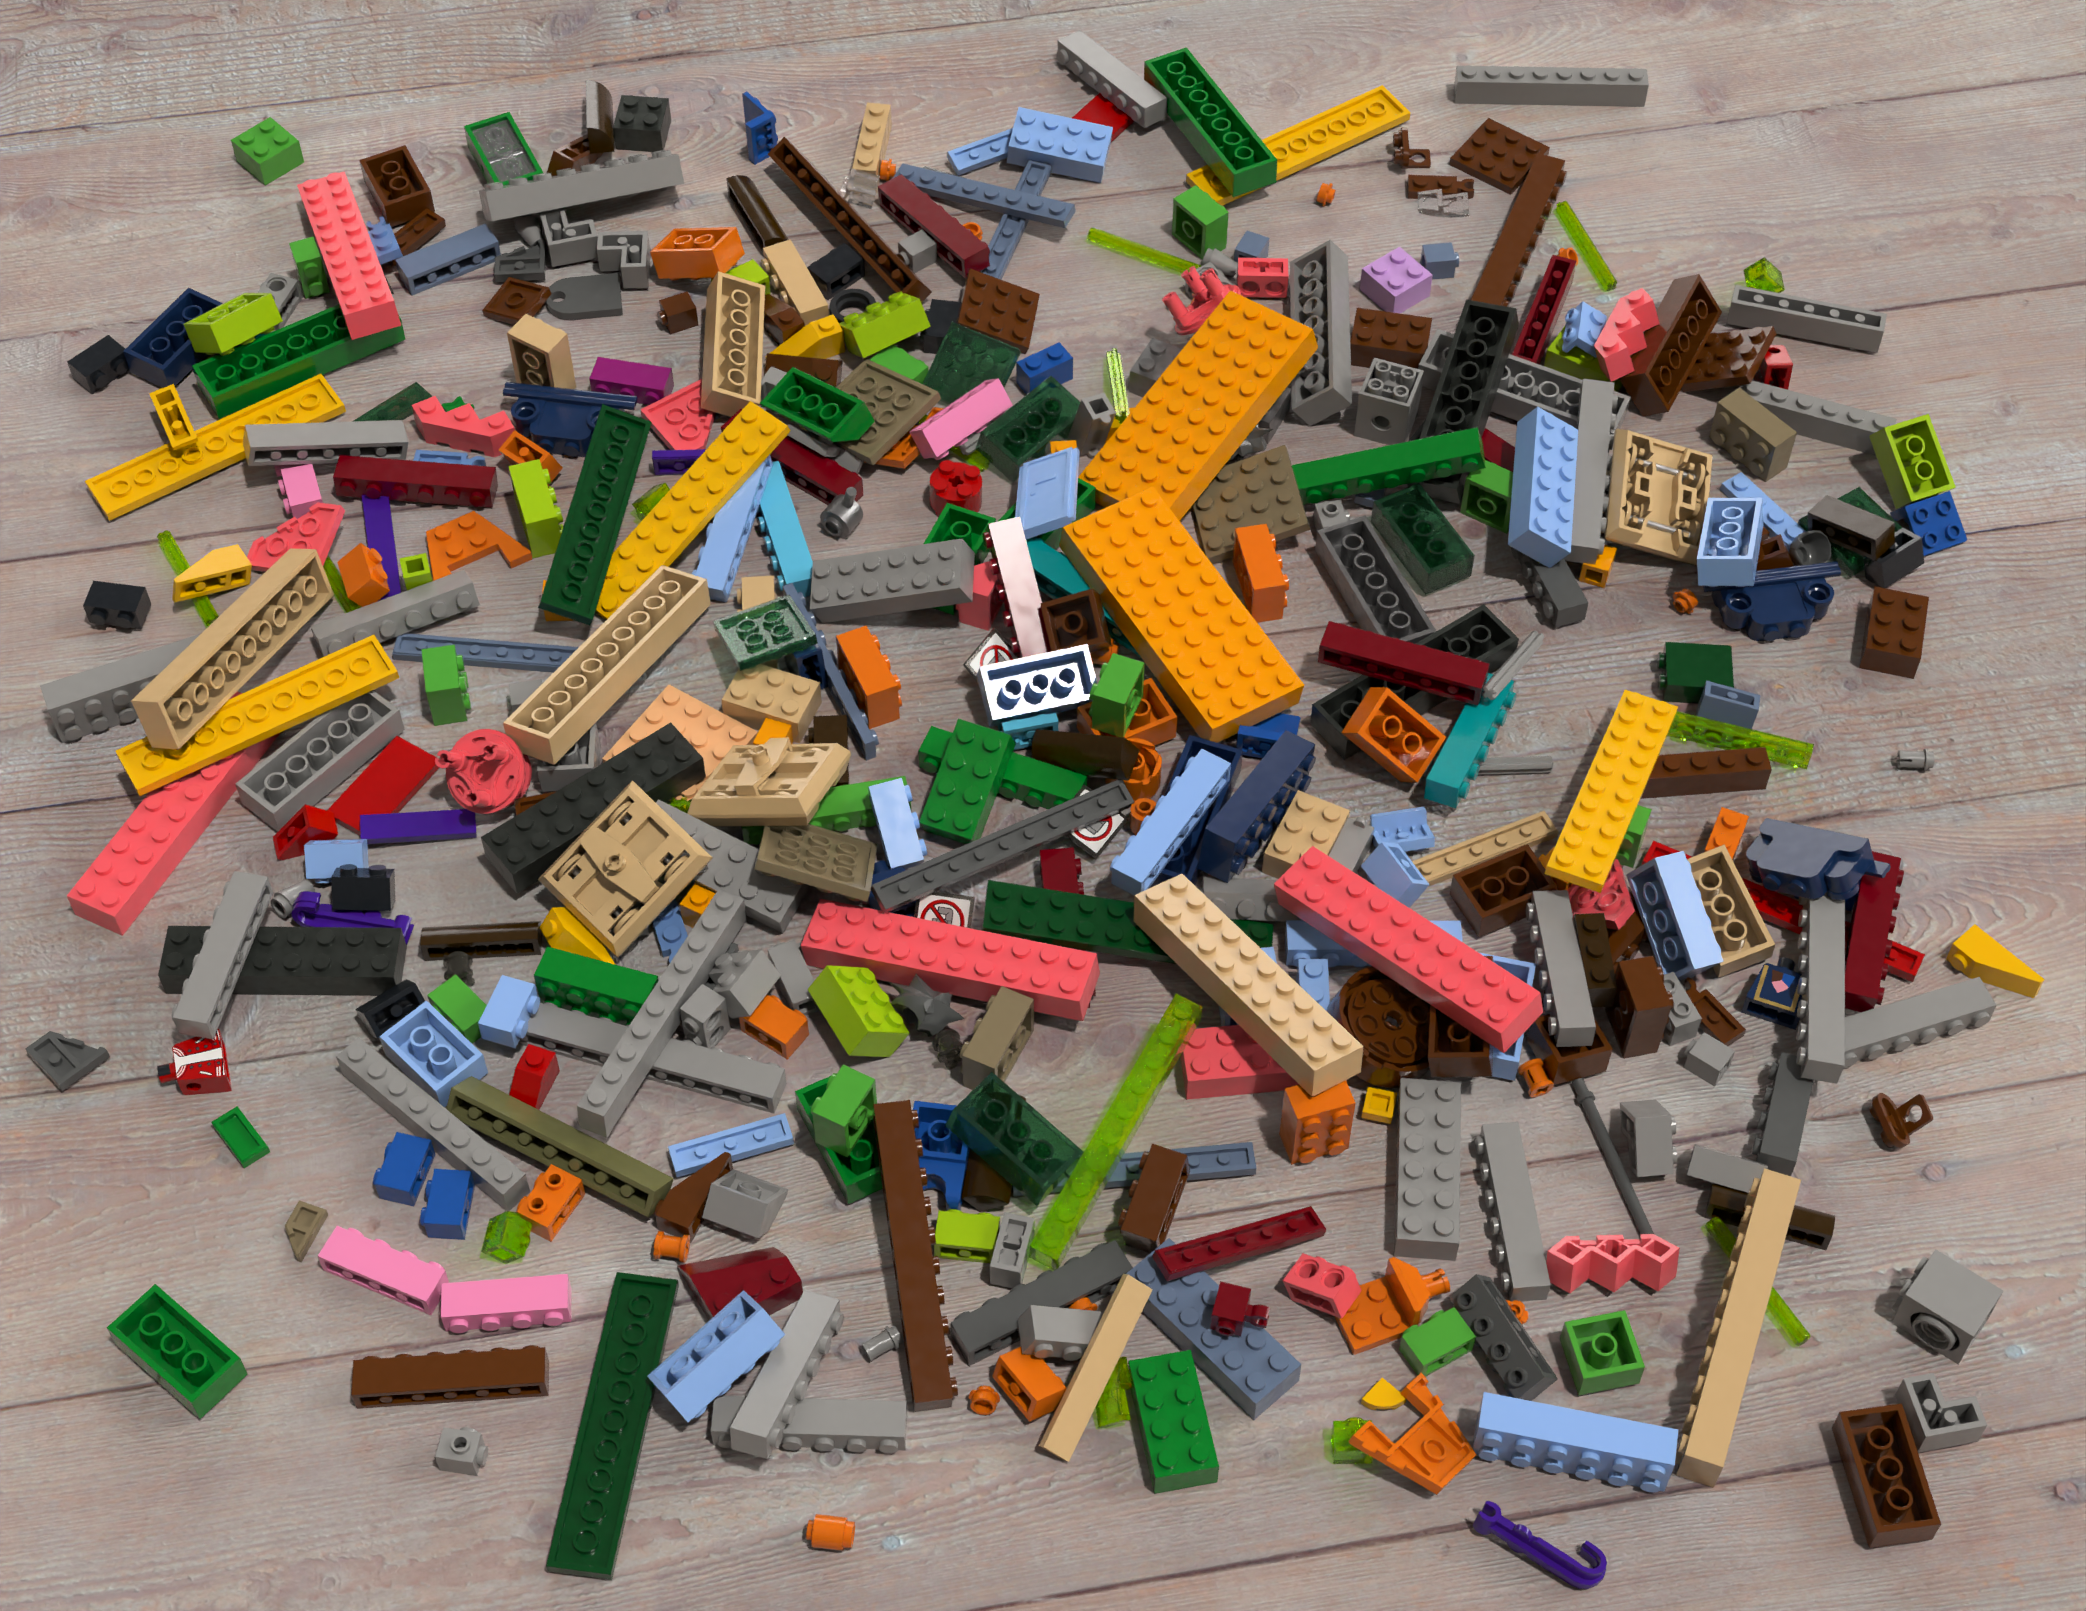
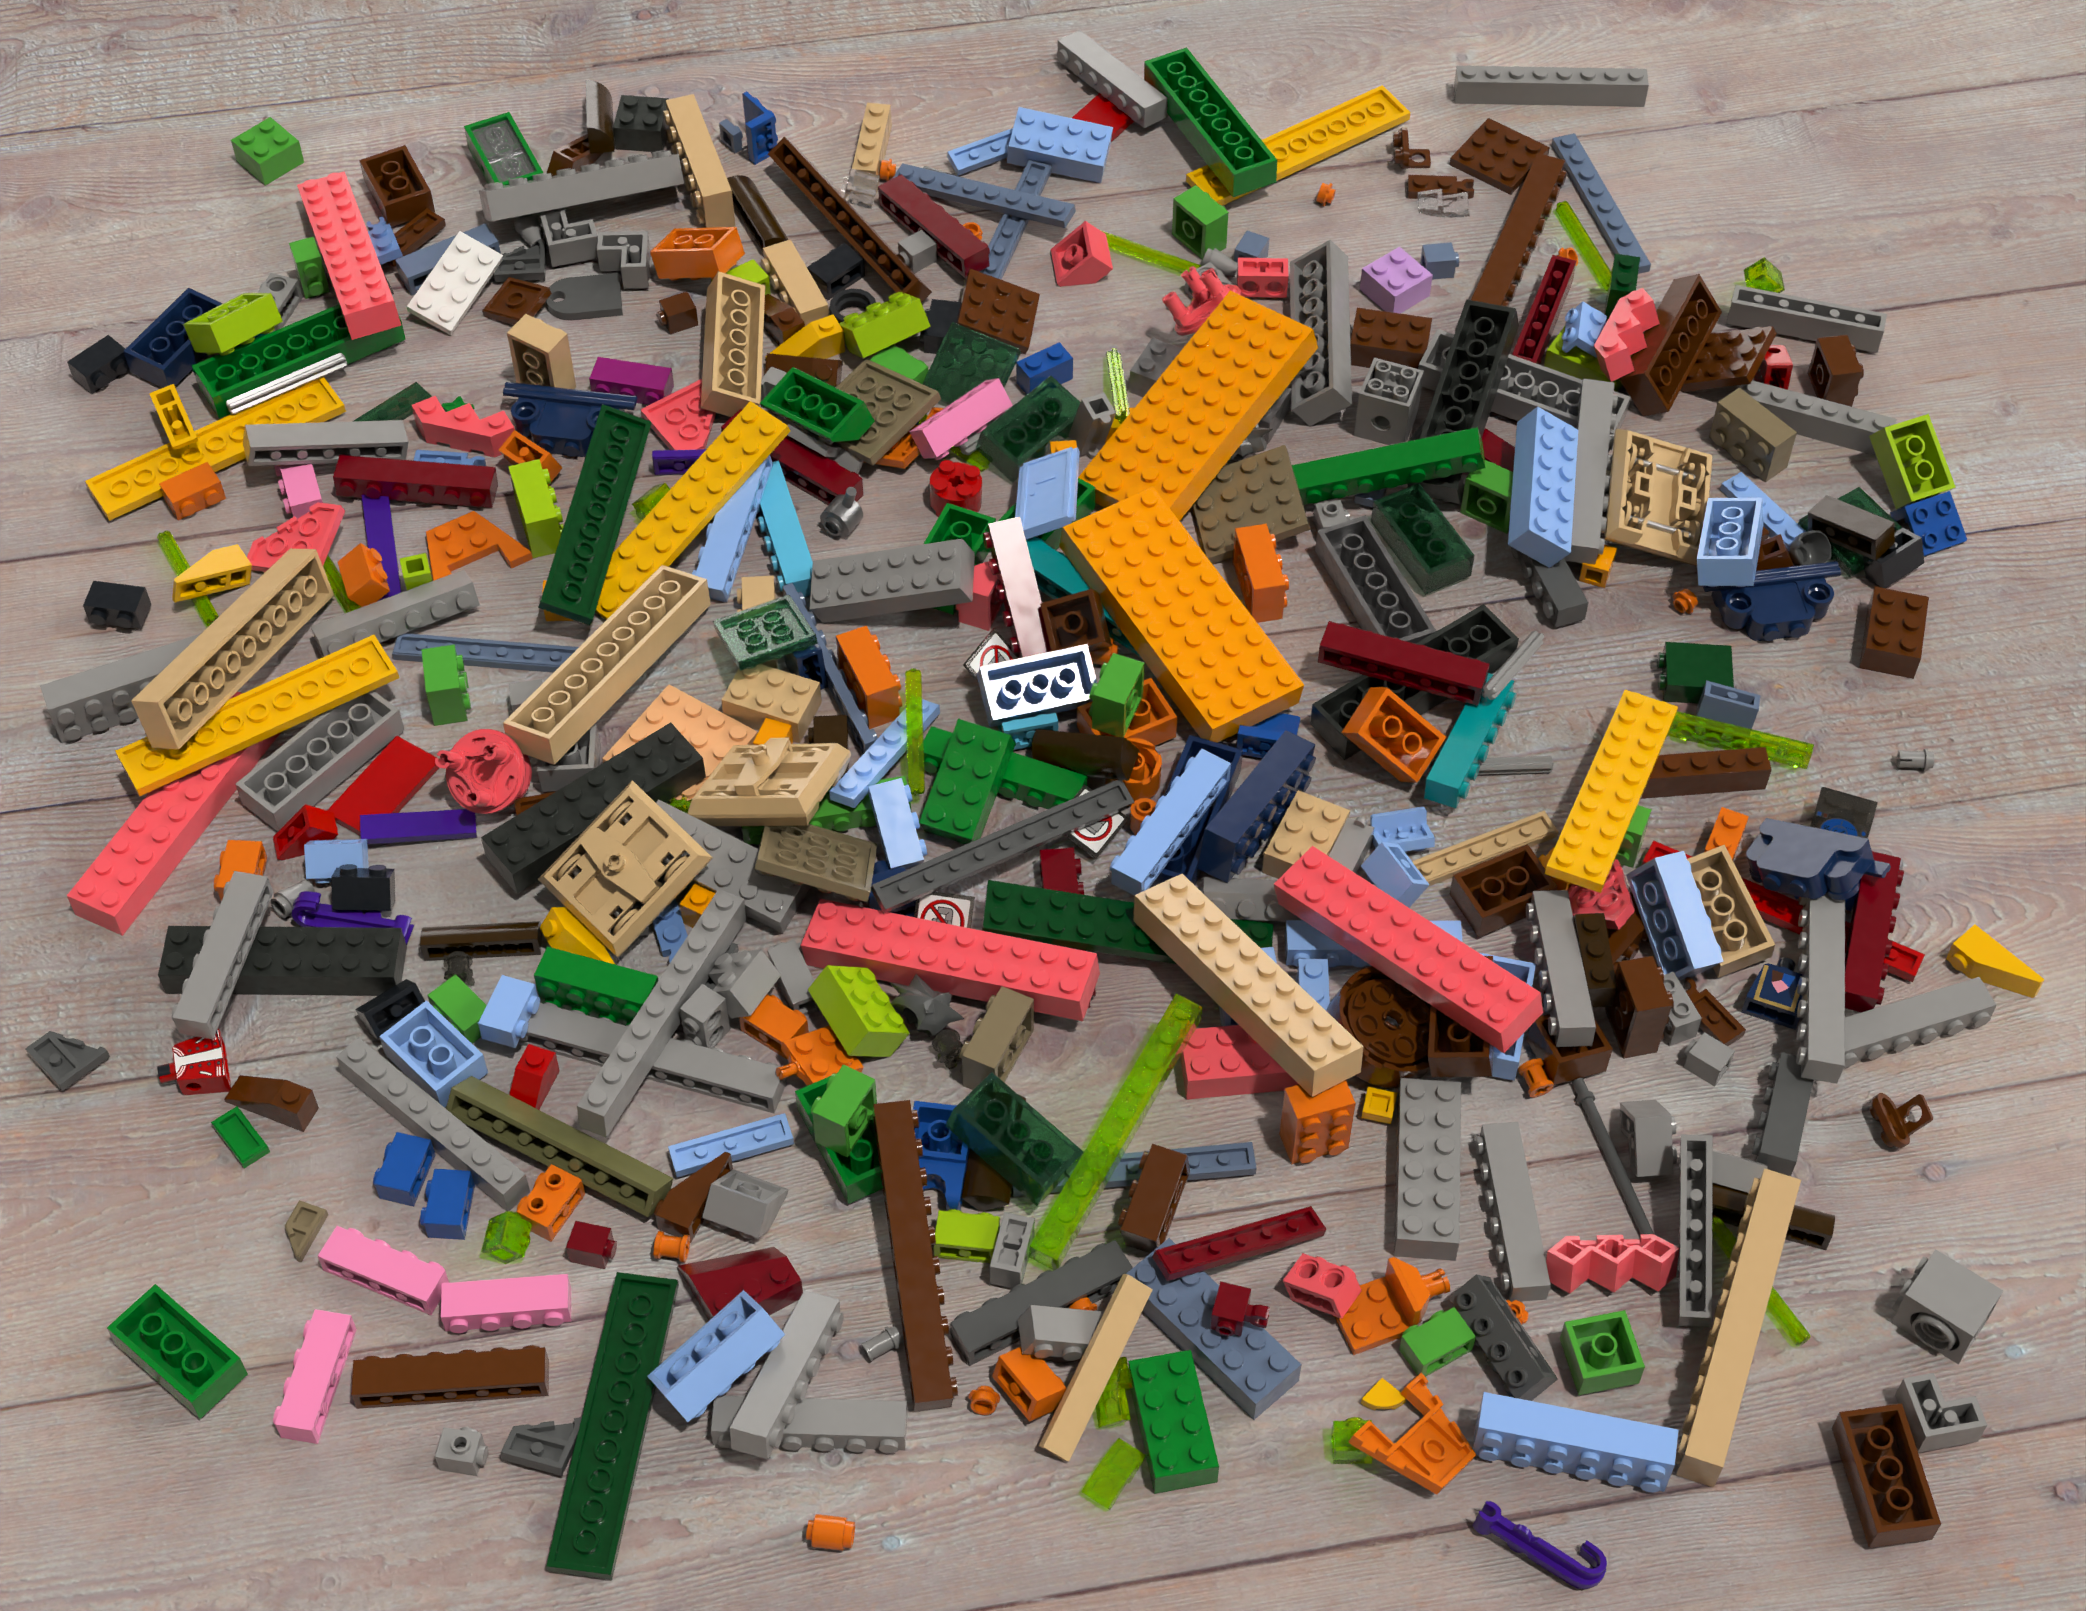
(192, 491): none -> orange brick
(240, 857): none -> orange brick
(275, 1100): none -> reddish brown slope
(286, 383): none -> axle
(315, 1376): none -> bright pink brick
(455, 283): none -> white plate
(542, 1445): none -> dark grey wing
(591, 1245): none -> dark red brick
(699, 162): none -> tan brick
(731, 135): none -> sand blue plate
(815, 1056): none -> orange plate
(878, 758): none -> light blue plate
(914, 731): none -> clear neon green axle
(1081, 256): none -> coral slope
(1113, 1473): none -> clear neon green slope
(1598, 199): none -> sand blue plate
(1622, 280): none -> dark green brick
(1695, 1231): none -> light grey brick
(1835, 370): none -> reddish brown brick
(1843, 813): none -> clear smoke slope

